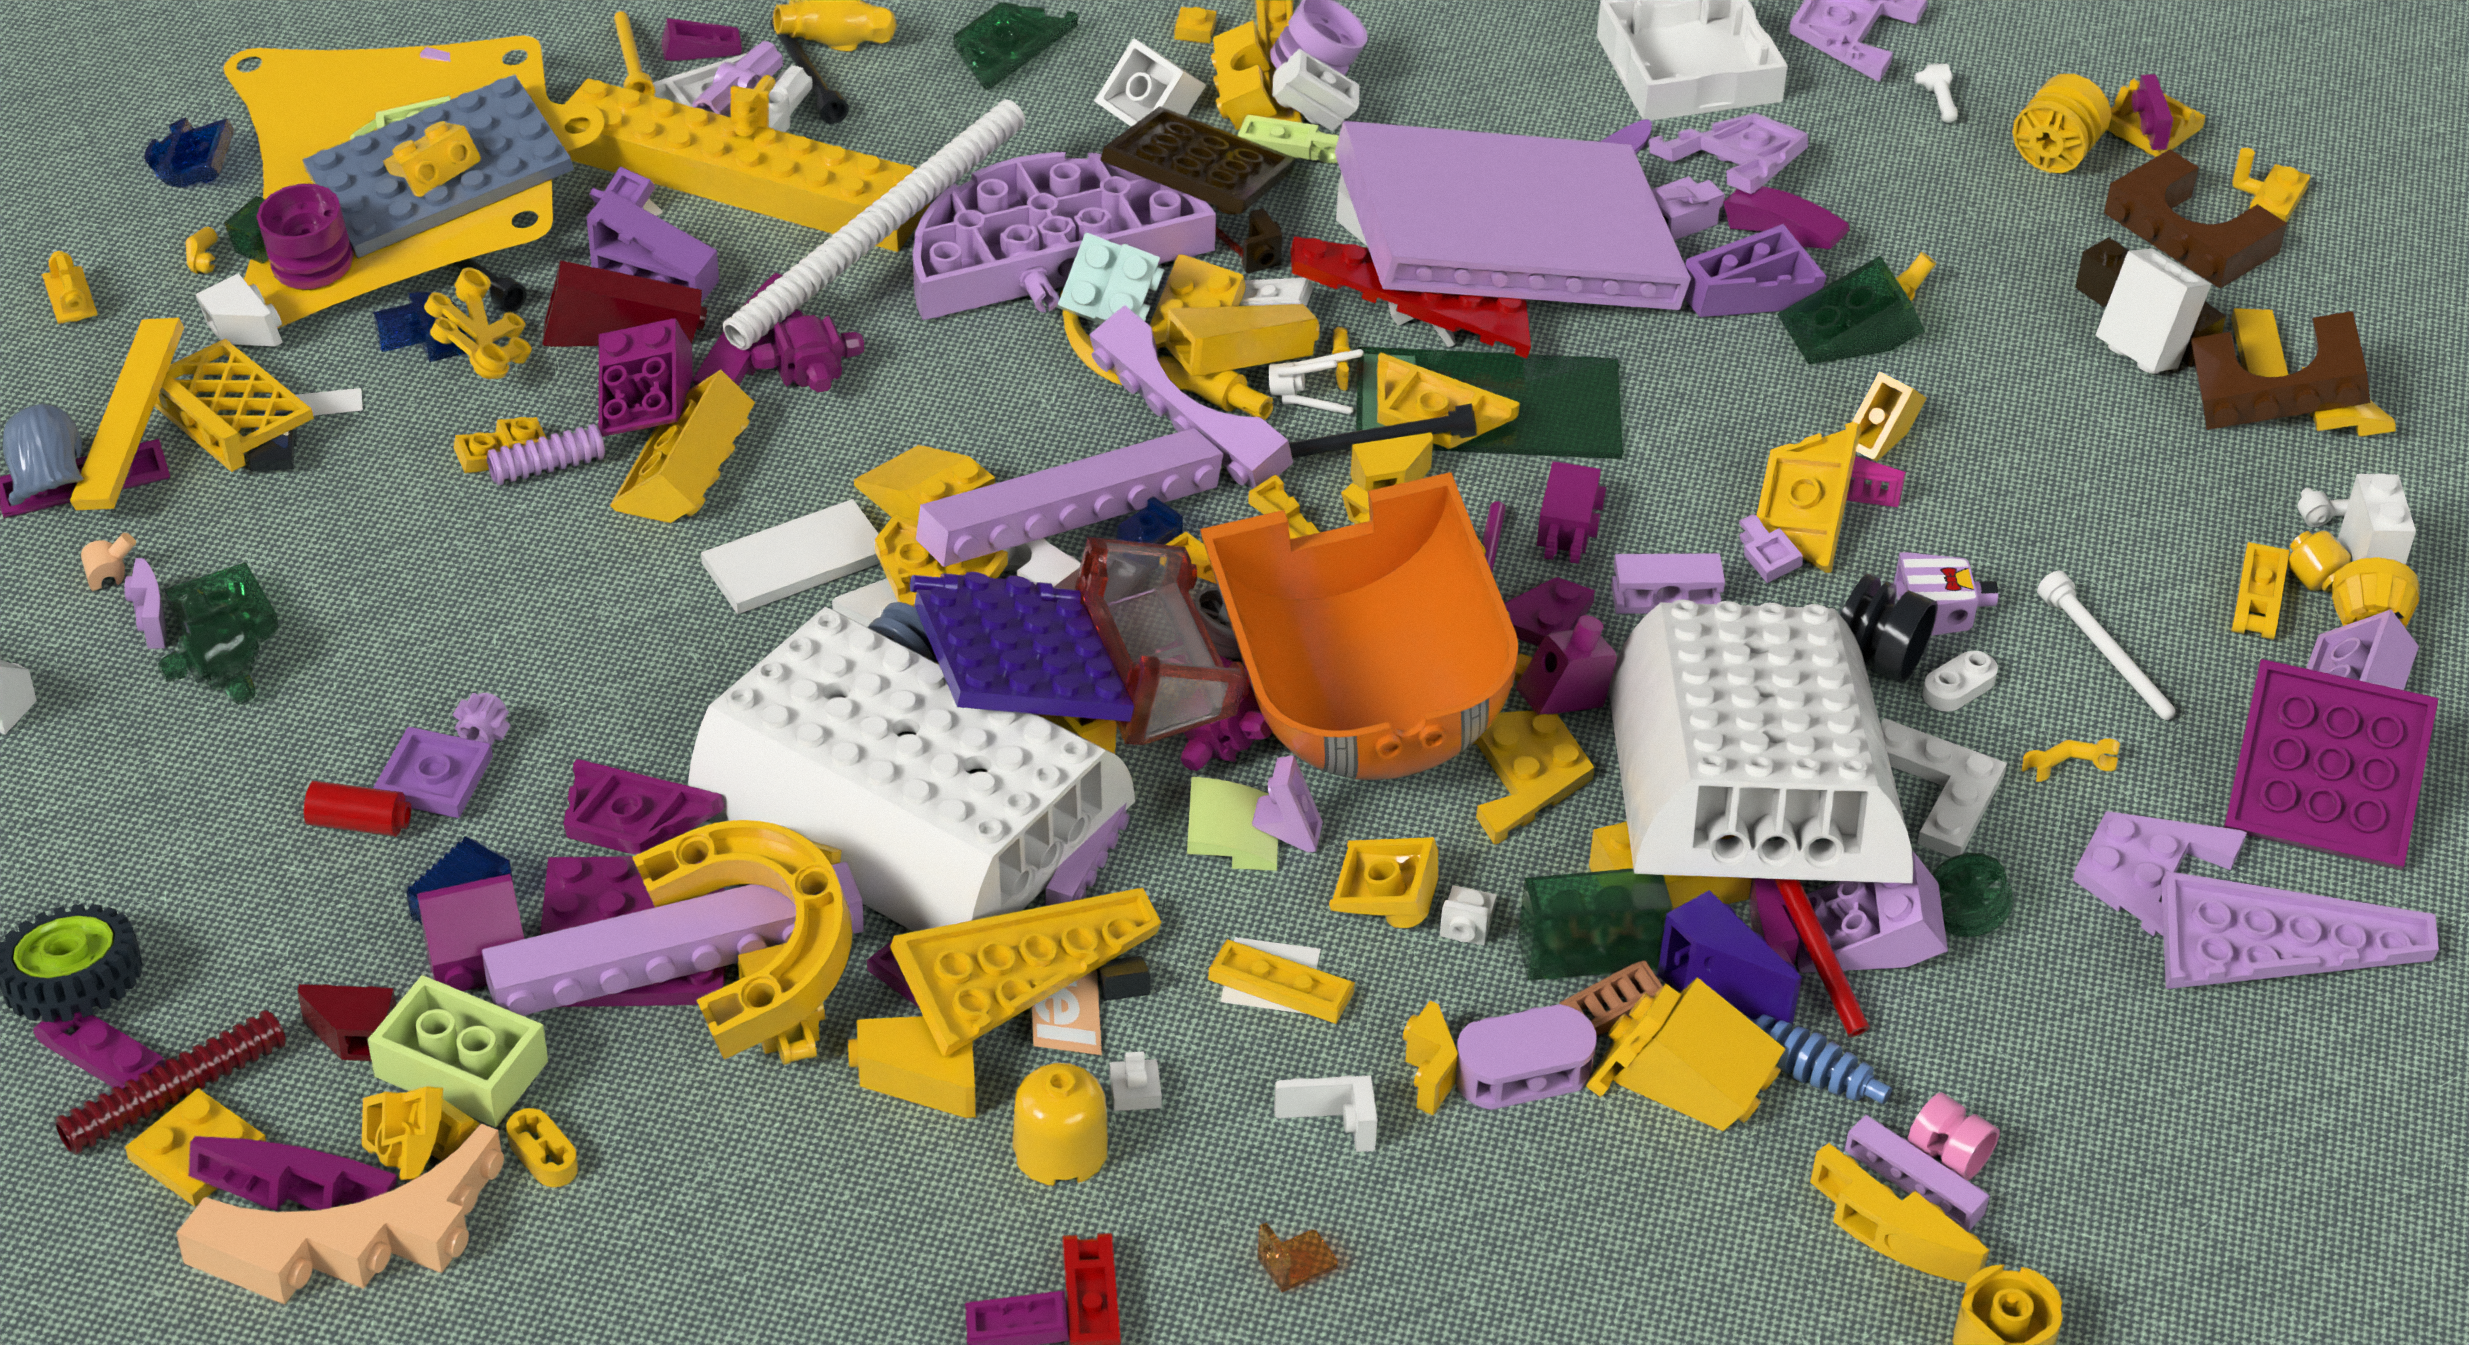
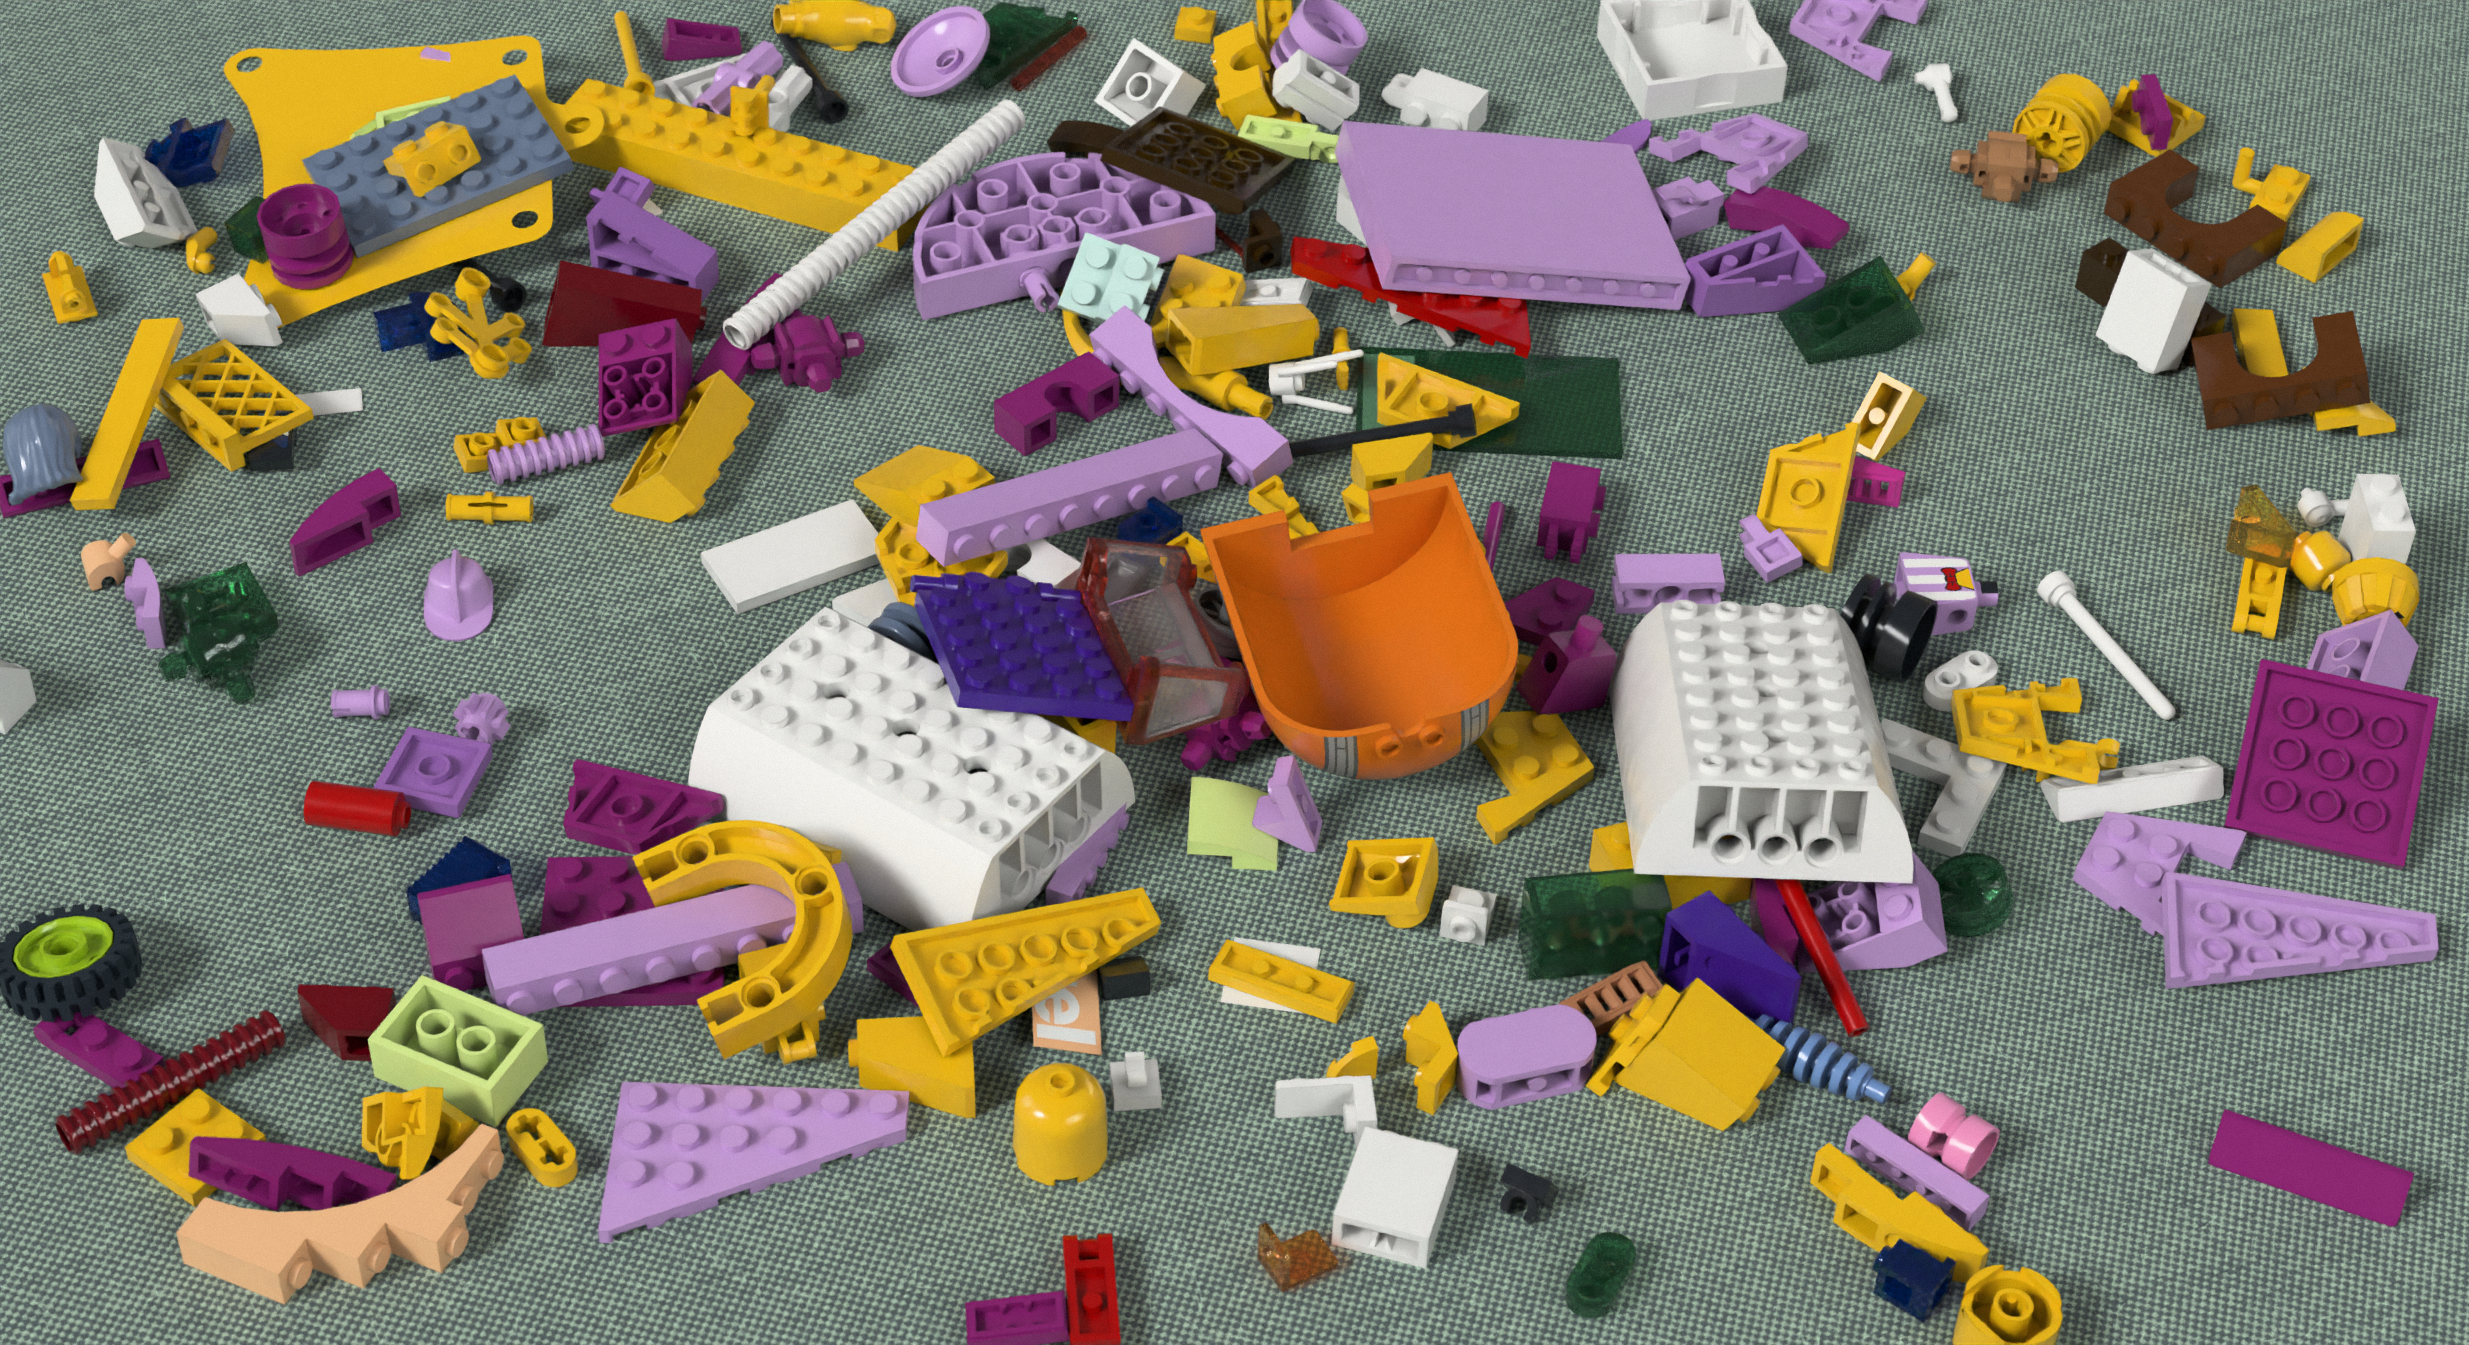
(138, 198): none -> white wedge
(345, 521): none -> magenta slope
(361, 702): none -> lavender pin
(458, 599): none -> lavender piece
(489, 508): none -> yellow pin
(701, 1142): none -> lavender wing
(940, 51): none -> lavender dish
(1029, 413): none -> magenta arch
(1049, 58): none -> clear red bar
(1082, 137): none -> dark brown slope
(1358, 1062): none -> yellow tile
(1394, 1197): none -> white brick
(1437, 101): none -> white brick
(1526, 1187): none -> black tile
(1597, 1278): none -> clear green plate
(1912, 1279): none -> clear blue brick
(2004, 166): none -> medium nougat piece
(2012, 730): none -> yellow wing
(2135, 788): none -> white slope
(2260, 530): none -> clear yellow slope
(2310, 1168): none -> magenta slope
(2322, 246): none -> yellow brick

